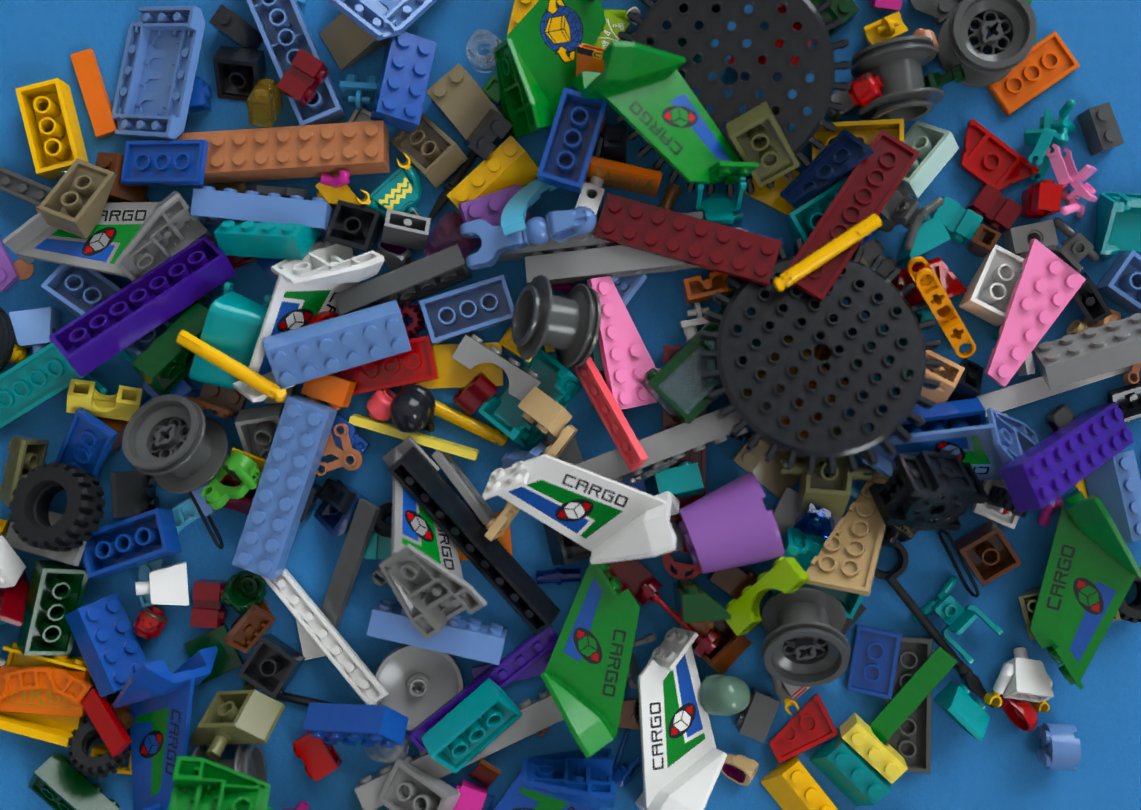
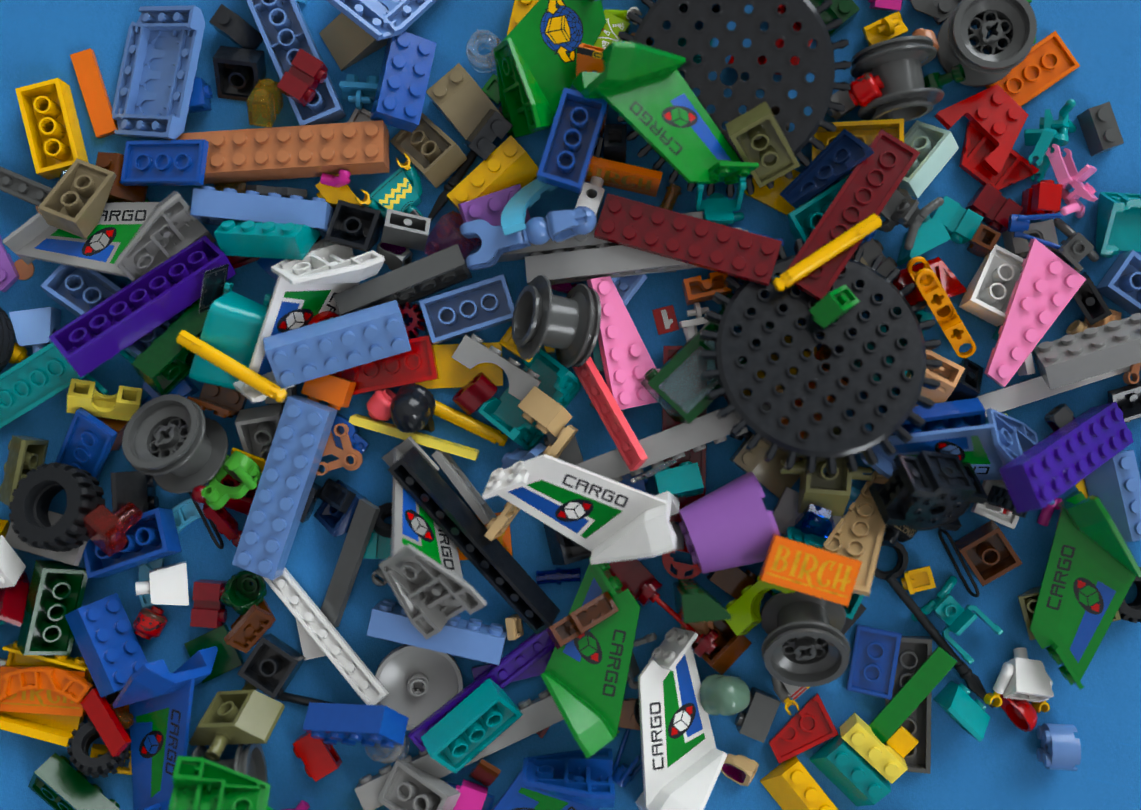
(109, 529): none -> clear red brick
(213, 286): none -> black sticker
(222, 518): none -> dark red plate
(514, 627): none -> tan tile
(582, 620): none -> reddish brown slope
(665, 319): none -> red sticker
(810, 570): none -> orange tile
(833, 306): none -> green slope
(902, 741): none -> yellow tile
(918, 580): none -> yellow bracket
(994, 116): none -> red wing
(1020, 223): none -> blue plant

